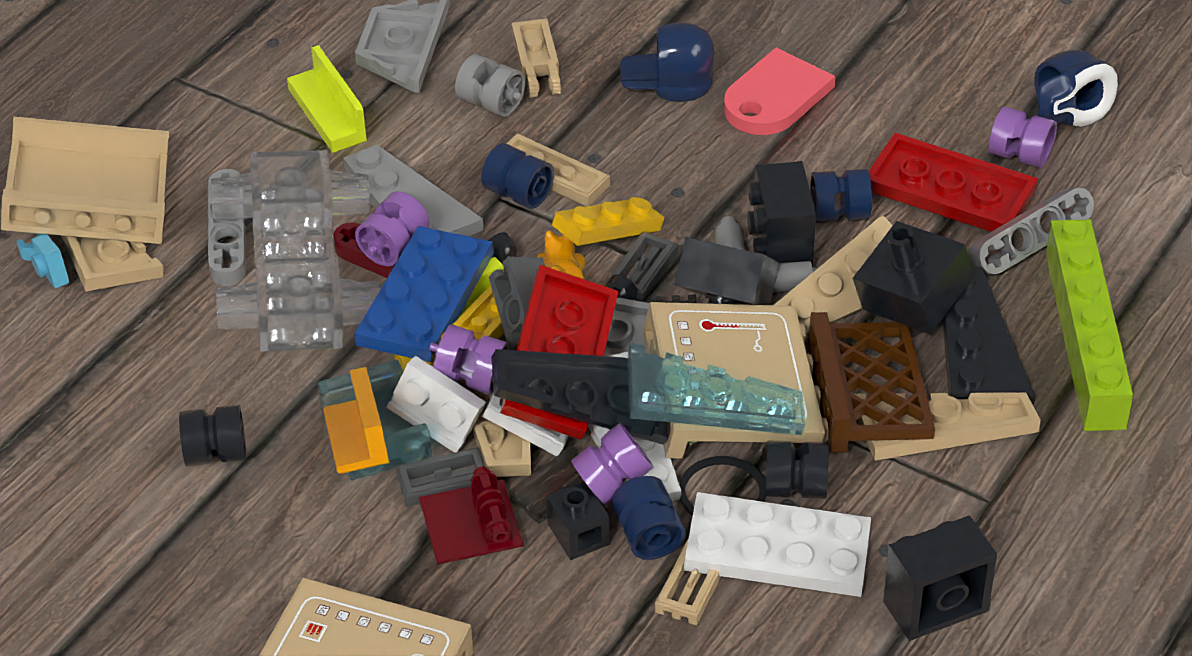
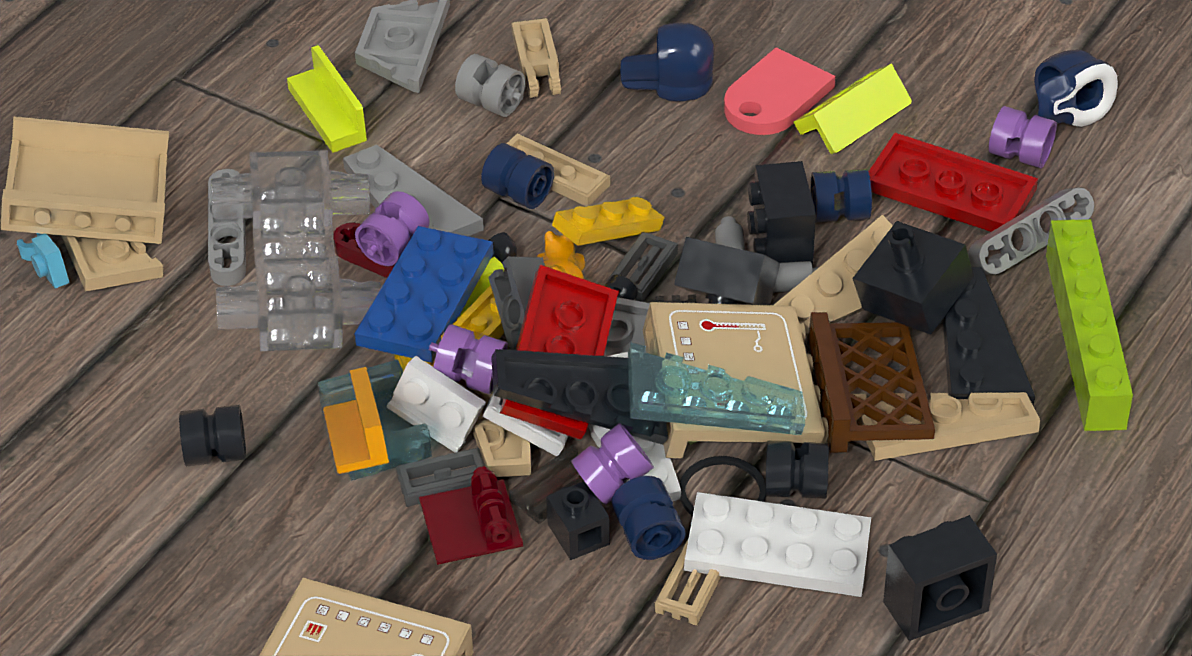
(856, 109): none -> neon yellow panel

